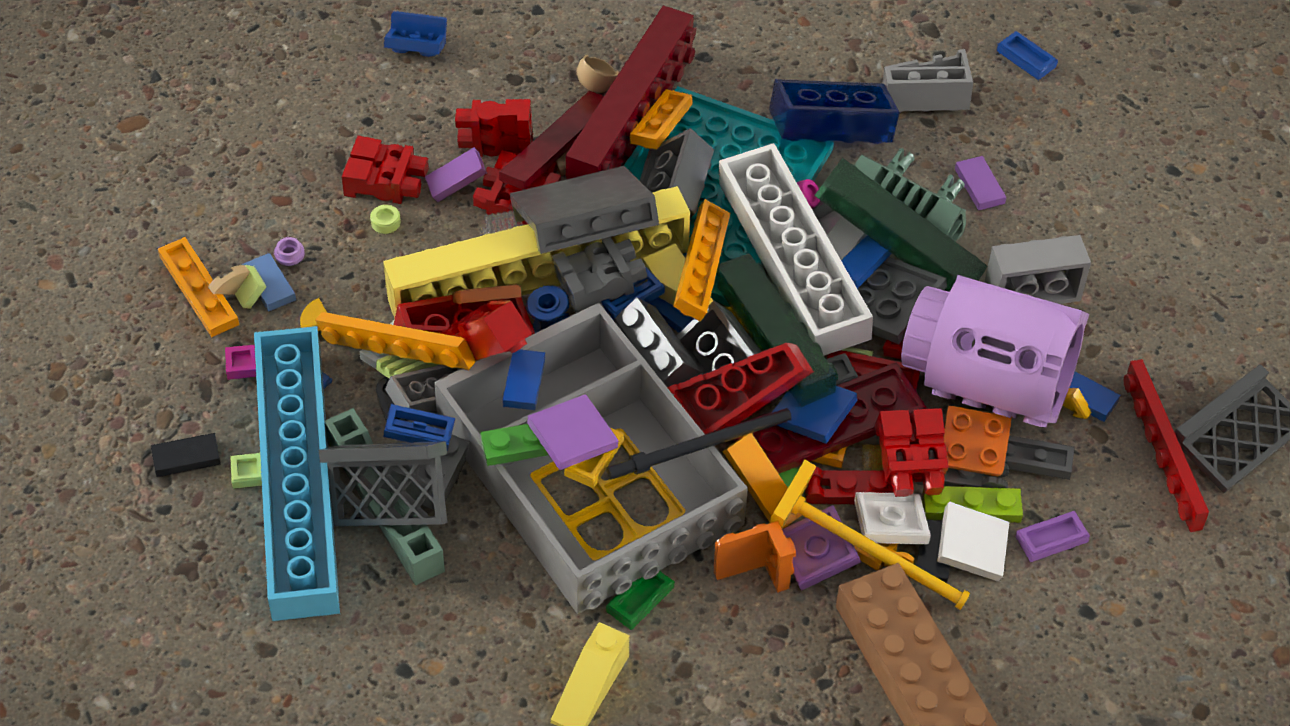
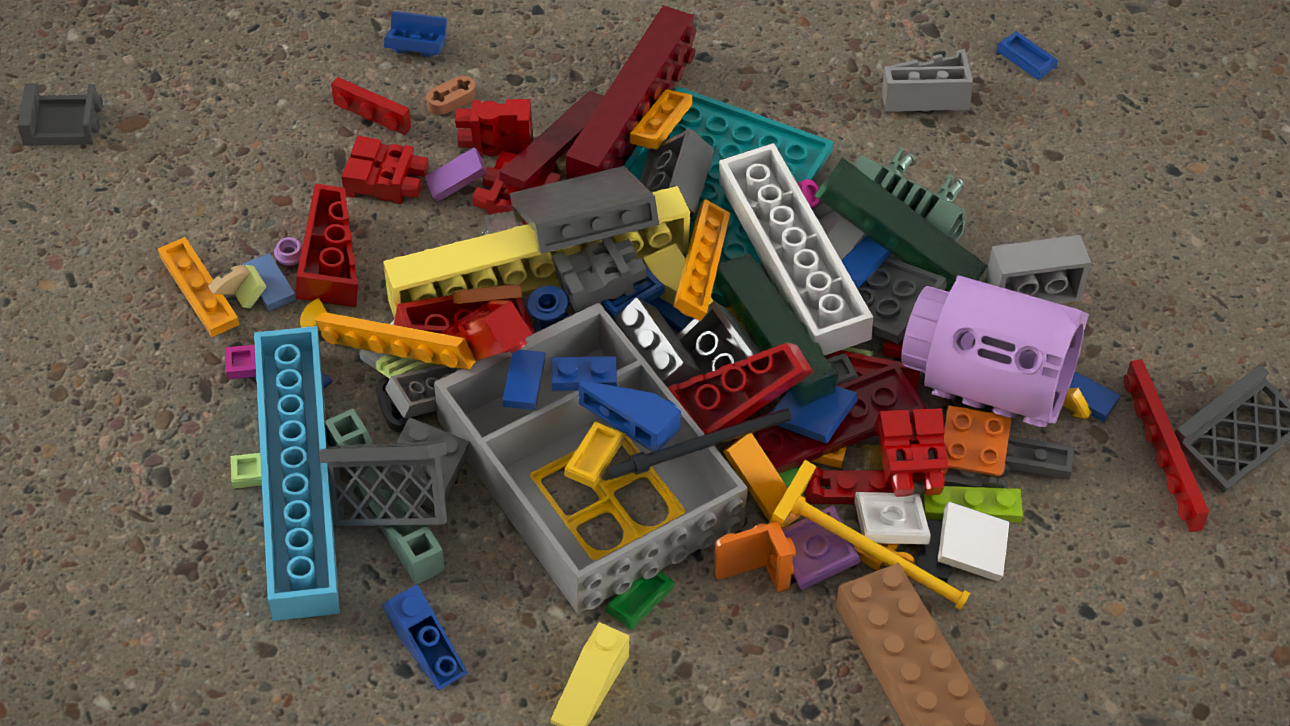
(59, 117): none -> dark grey panel
(185, 455): black tile -> none
(327, 255): none -> red wedge
(371, 106): none -> red plate
(385, 219): yellowish green tile -> none
(417, 430): blue tile -> none
(424, 636): none -> blue slope
(451, 95): none -> nougat beam
(511, 445): bright green plate -> none
(571, 371): none -> blue plate
(572, 432): medium lavender tile -> none
(595, 74): tan hair -> none
(633, 412): none -> blue slope
(833, 111): clear blue brick -> none
(980, 183): medium lavender tile -> none
(1052, 536): medium lavender tile -> none

